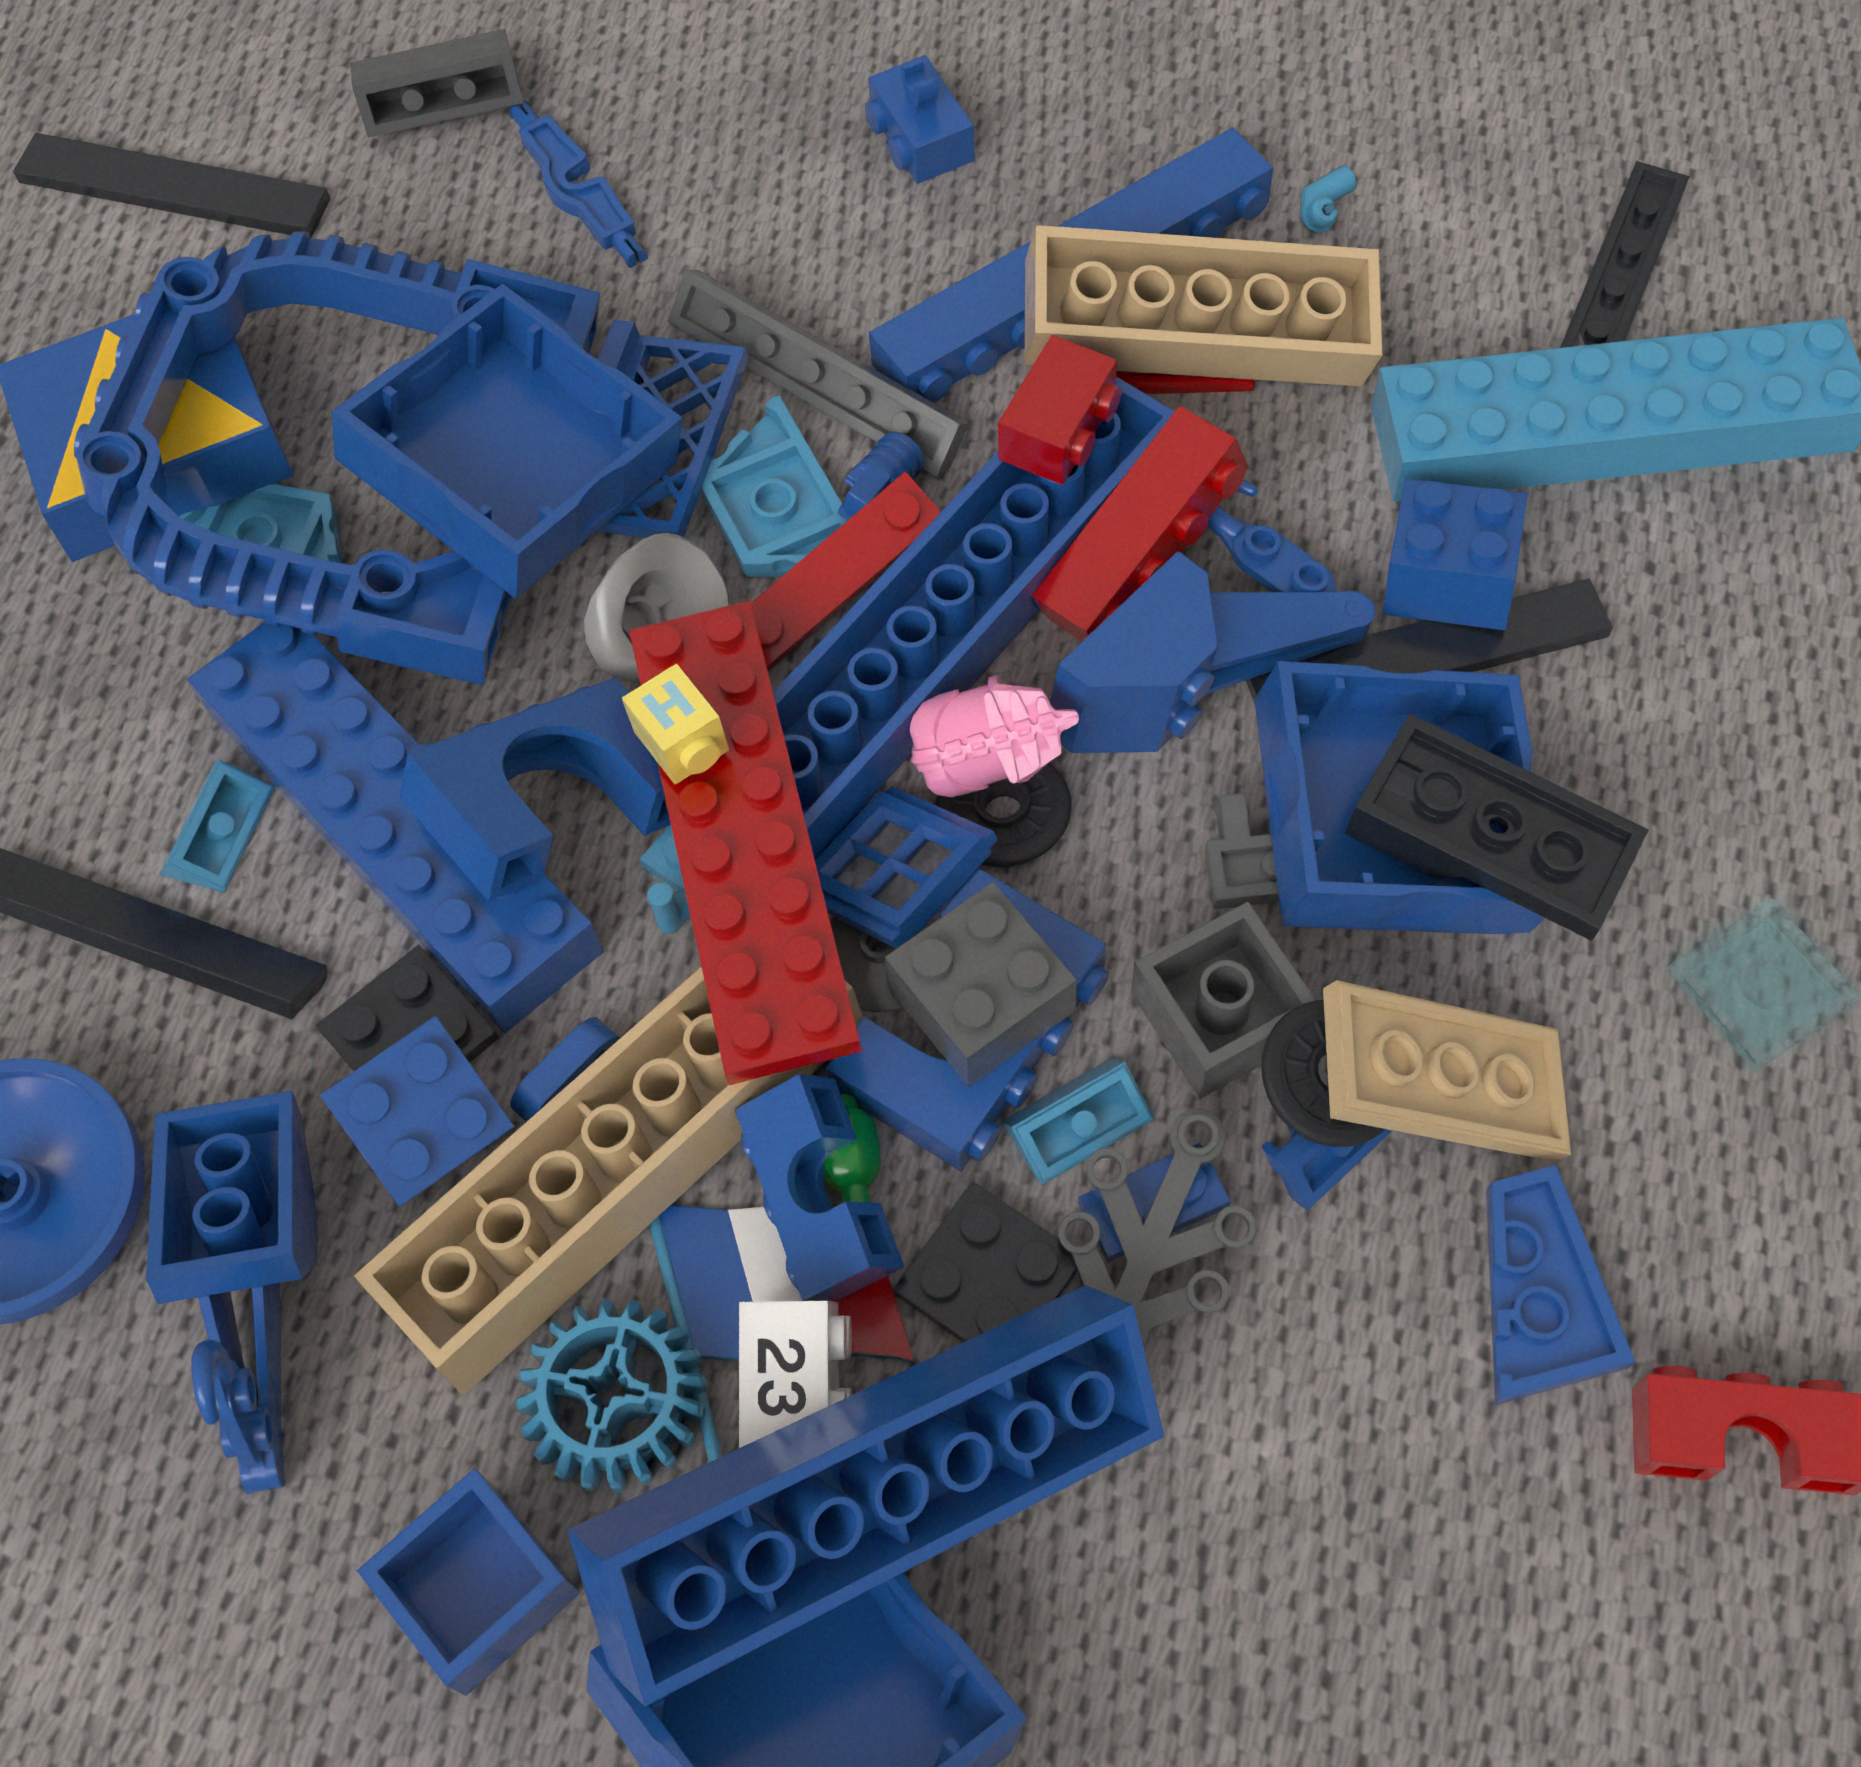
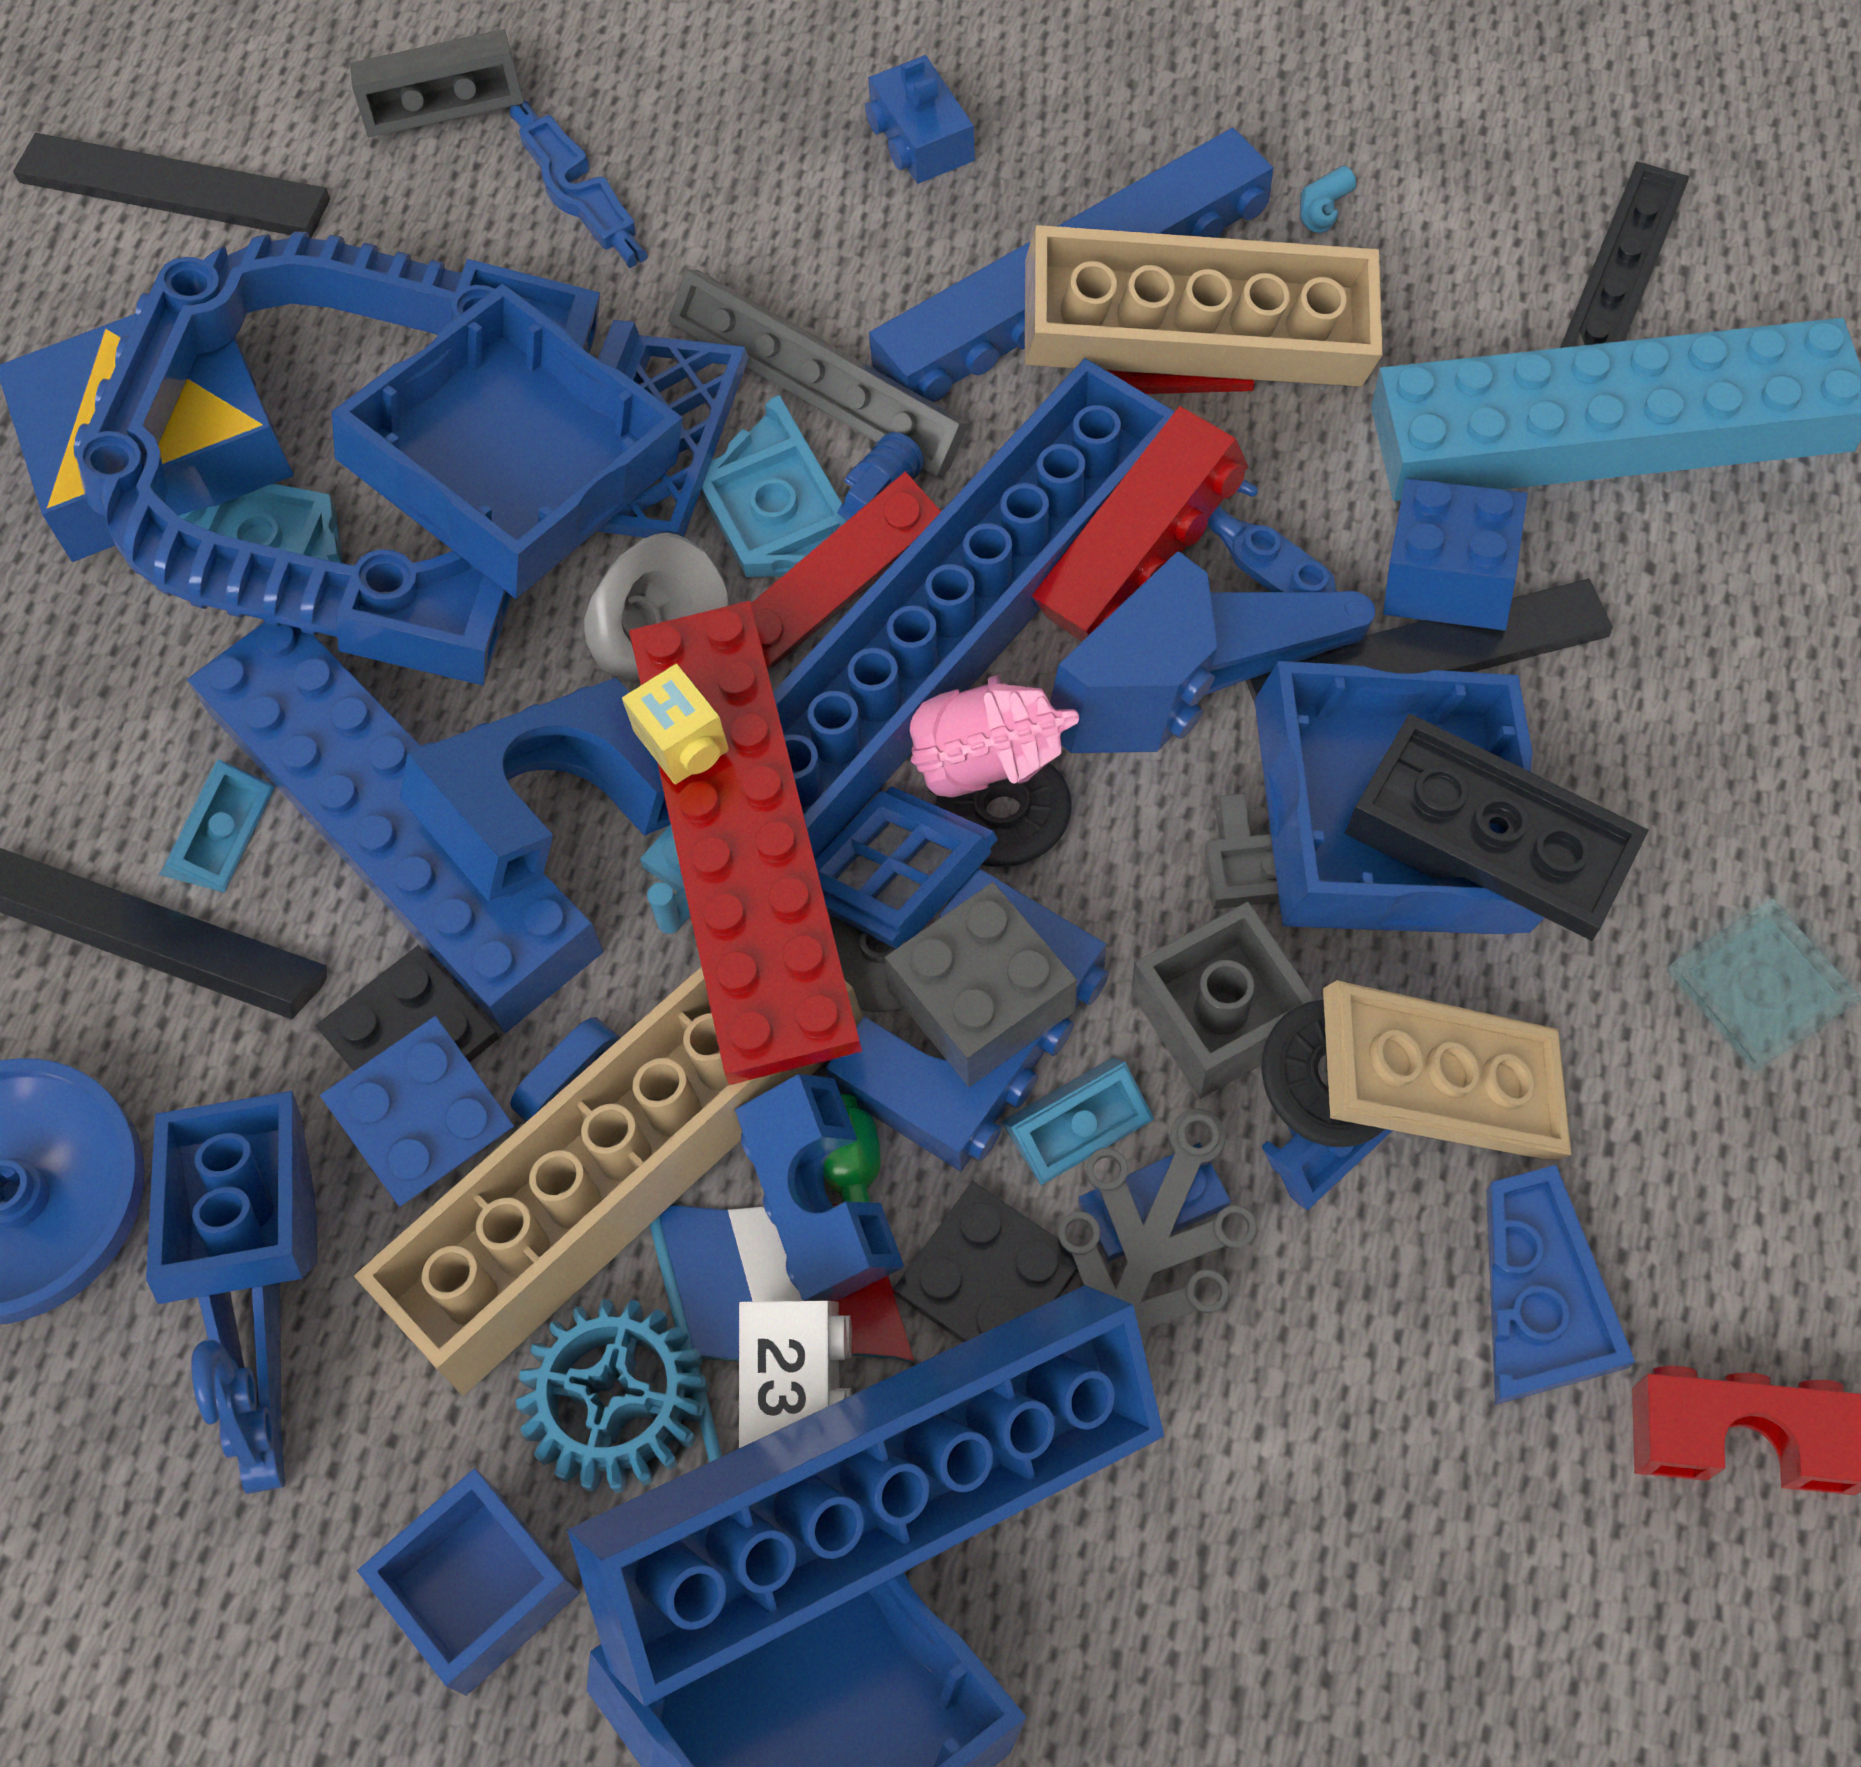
(1058, 410): red brick -> none

